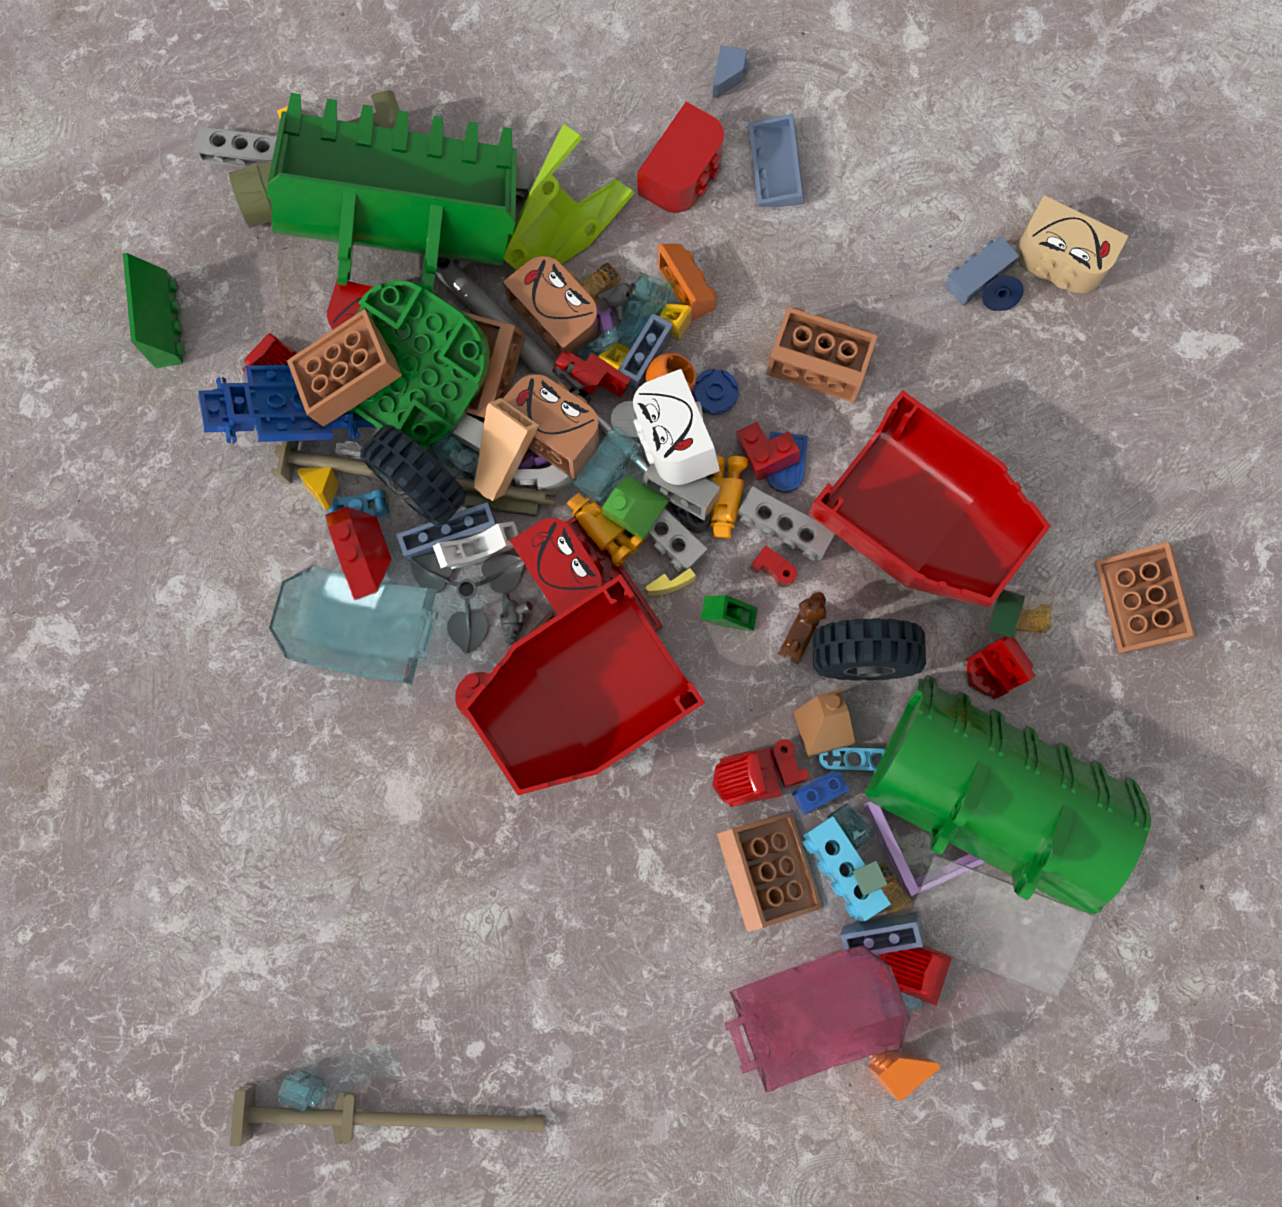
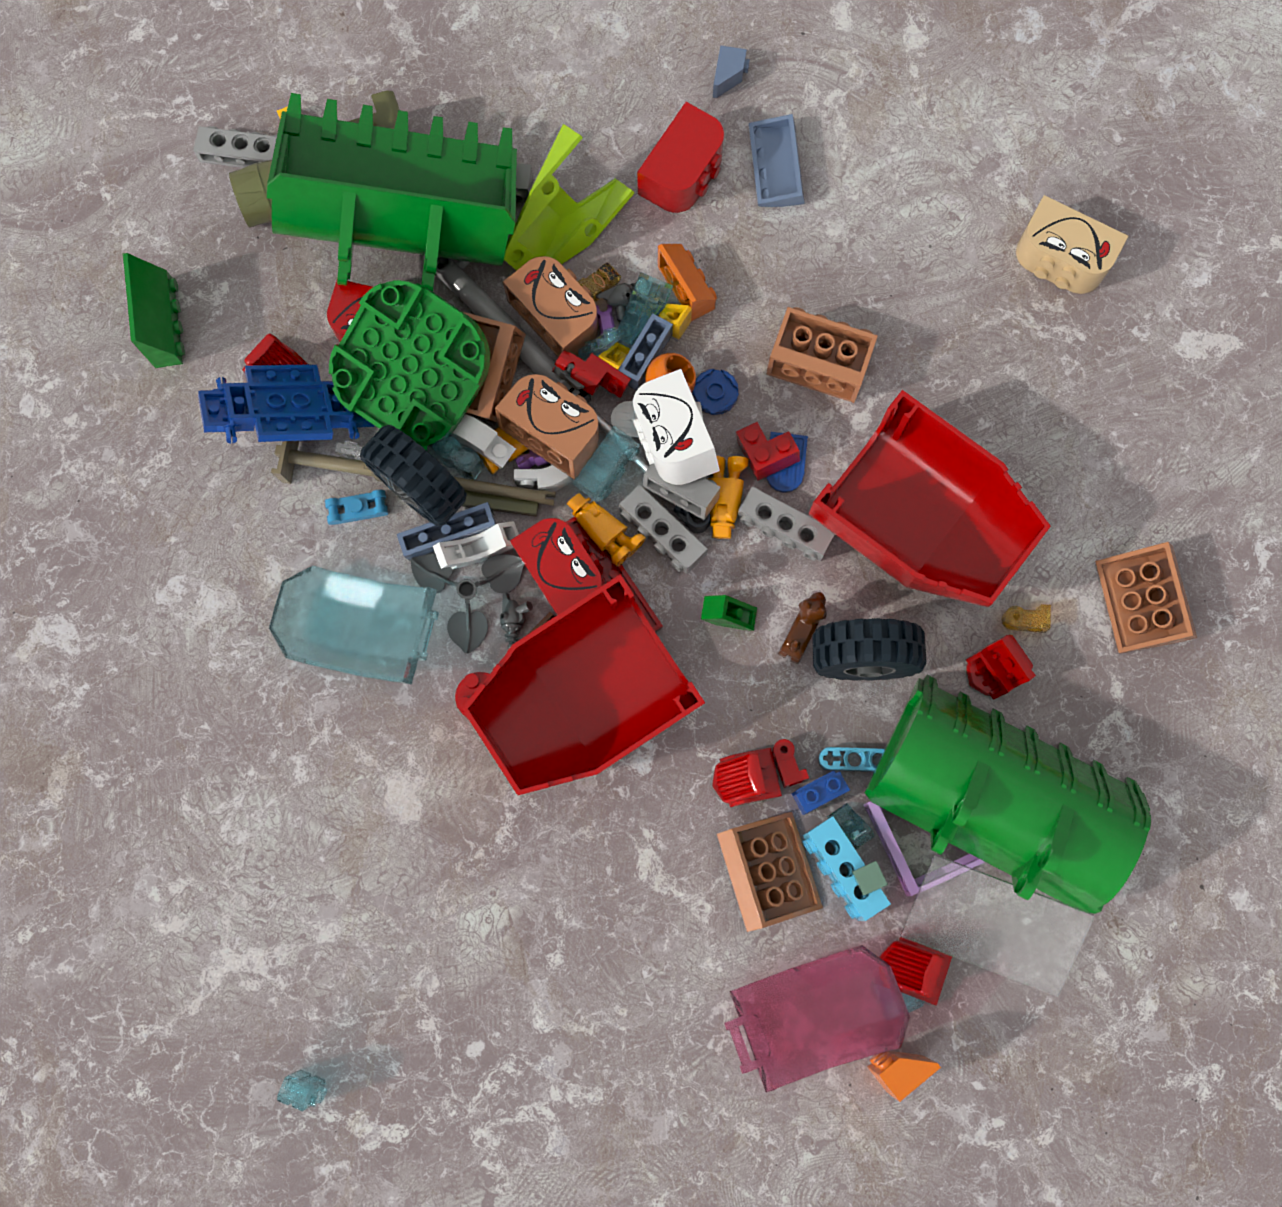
(320, 483): yellow slope -> none
(343, 368): nougat slope -> none
(344, 1118): dark tan piece -> none
(359, 549): red wedge -> none
(502, 447): light nougat slope -> none
(634, 507): bright green slope -> none
(664, 585): light yellow slope -> none
(776, 566): red leg -> none
(824, 723): medium nougat slope -> none
(885, 934): sand blue brick -> none
(893, 891): clear yellow leg -> none
(980, 269): sand blue brick -> none
(1003, 300): dark blue piece -> none
(1006, 613): dark green brick -> none

